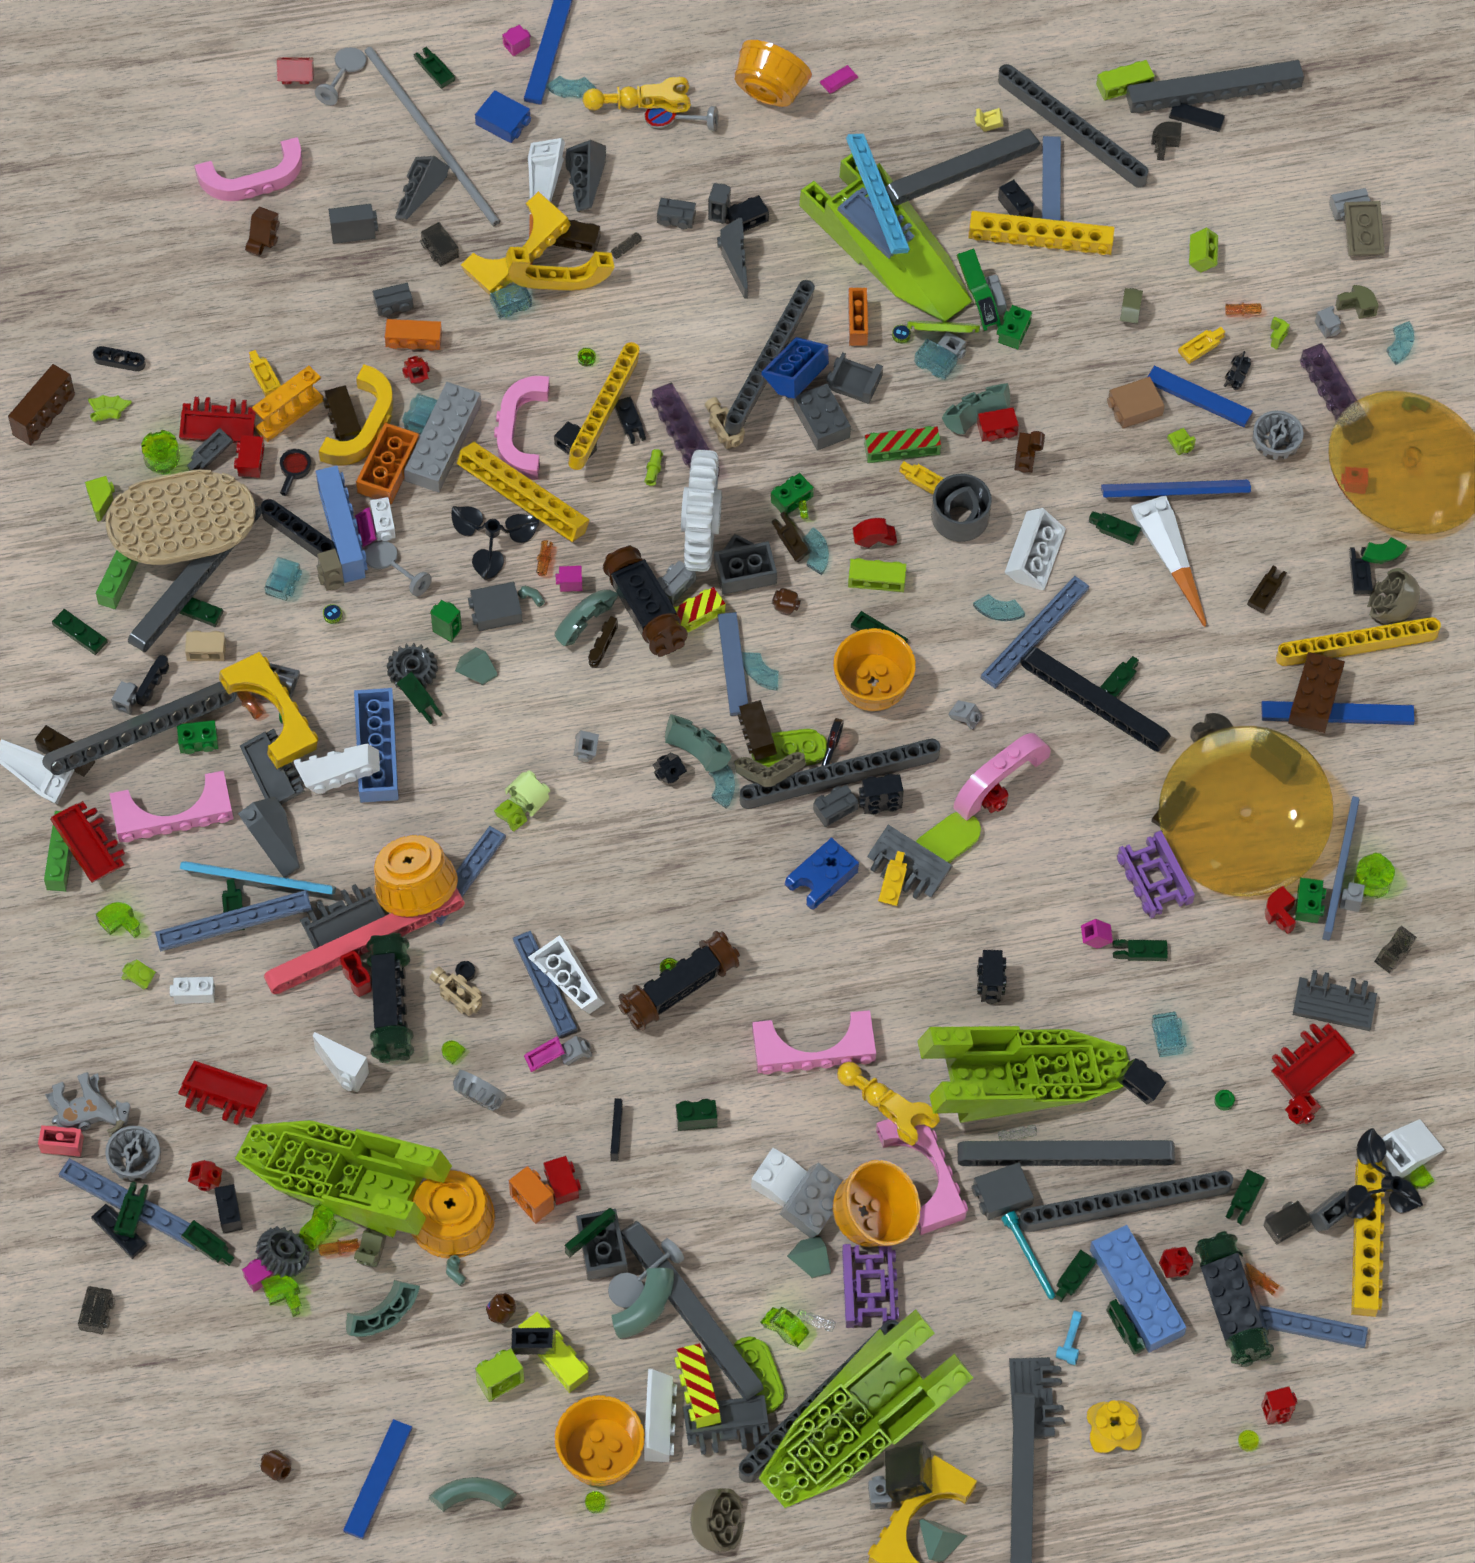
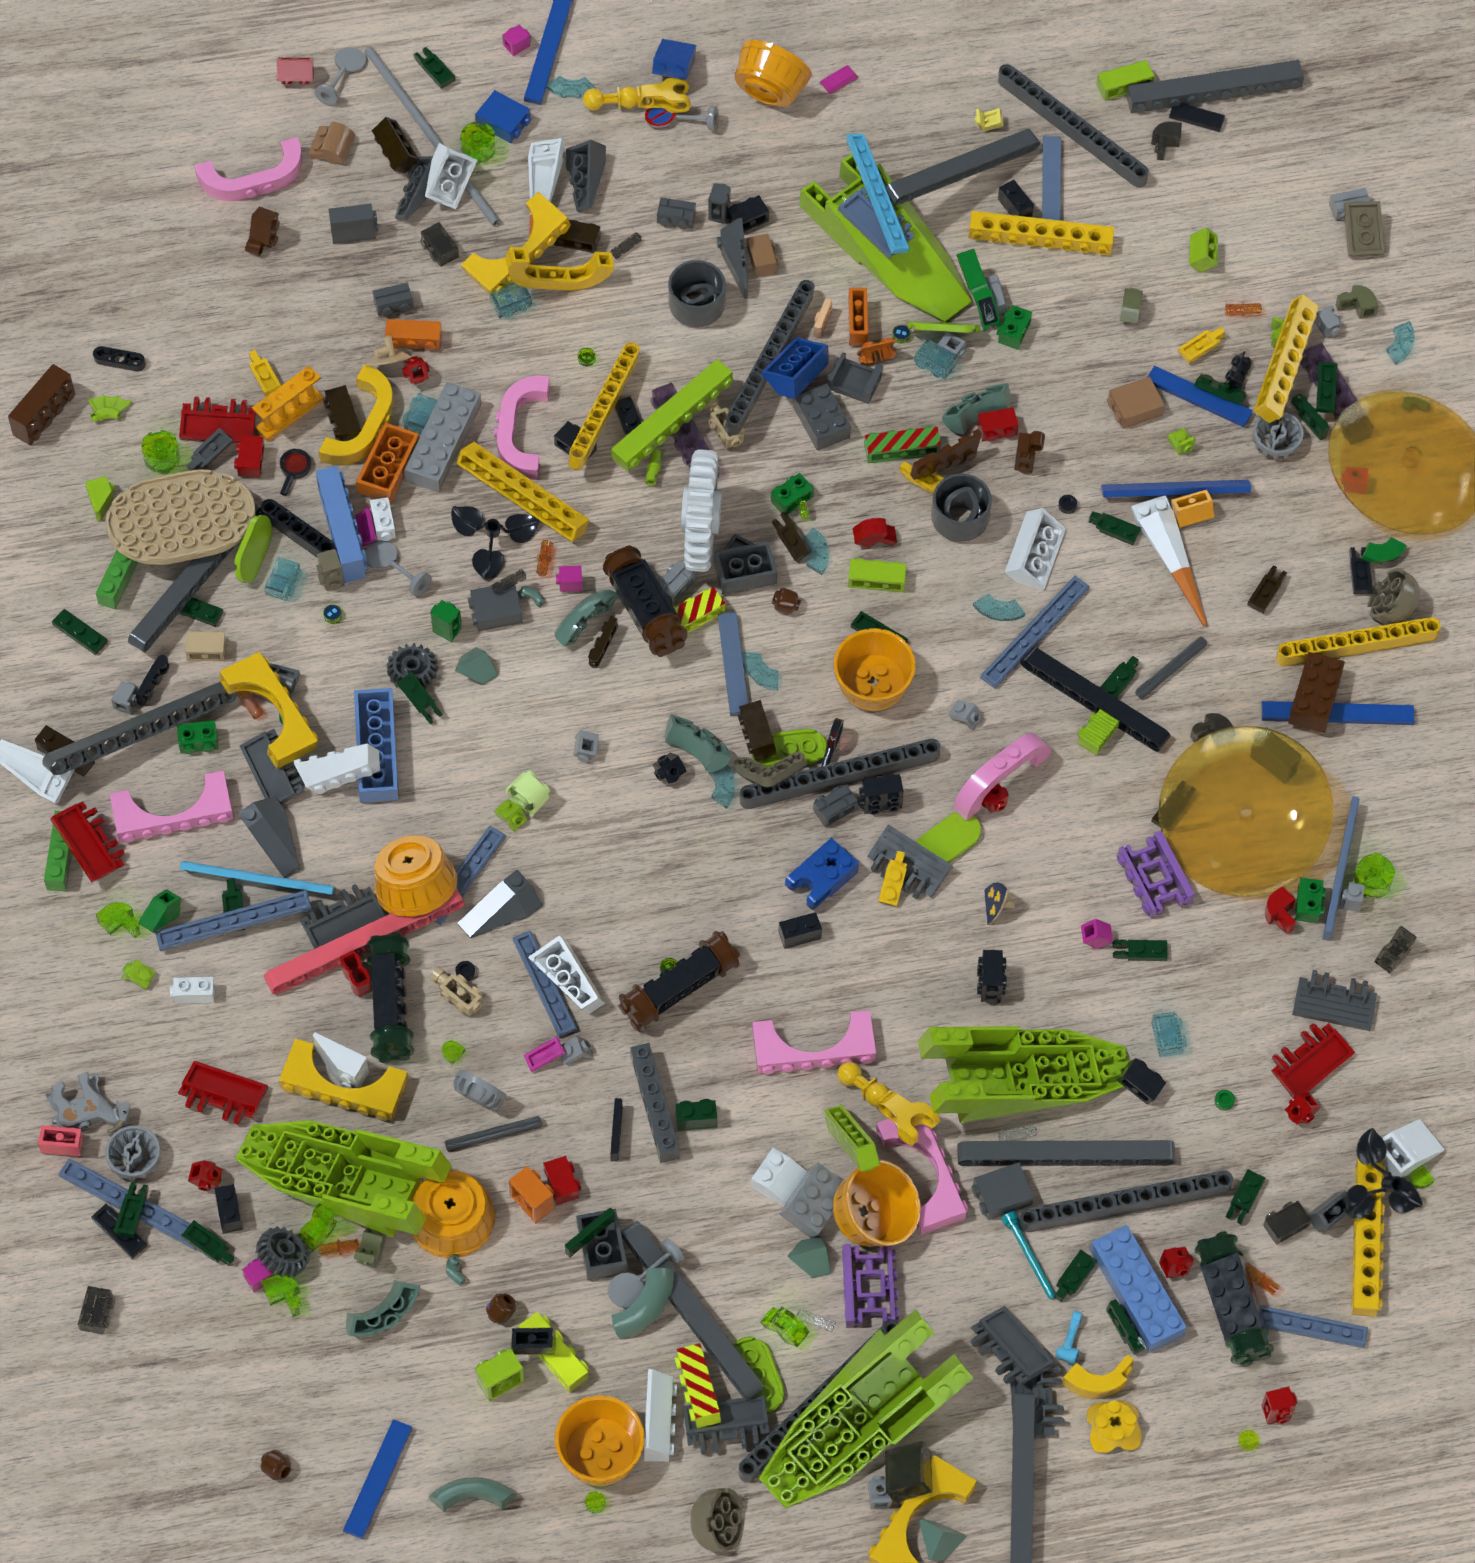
(161, 911): none -> green slope
(253, 548): none -> lime tile
(332, 143): none -> medium nougat brick
(376, 1099): none -> yellow arch
(387, 354): none -> tan shield
(395, 145): none -> dark brown brick
(449, 175): none -> white slope
(478, 142): none -> clear neon green brick
(493, 1133): none -> dark grey axle
(507, 902): none -> dark grey wedge
(508, 581): none -> clear smoke axle
(654, 1103): none -> dark grey brick
(672, 415): none -> lime brick
(674, 59): none -> blue brick
(697, 278): none -> dark grey piece
(762, 255): none -> medium nougat brick
(800, 930): none -> black brick
(822, 317): none -> light nougat plate
(851, 1138): none -> lime brick
(883, 346): none -> orange hinge
(947, 456): none -> reddish brown wing
(996, 898): none -> shield
(1012, 1342): none -> dark grey hinge
(1067, 504): none -> black tile
(1097, 732): none -> lime brick
(1098, 1386): none -> yellow arch
(1171, 667): none -> dark grey axle
(1189, 509): none -> light orange brick
(1220, 389): none -> dark green hinge
(1286, 358): none -> yellow brick
(1310, 417): none -> dark green hinge
(1326, 387): none -> dark green tile

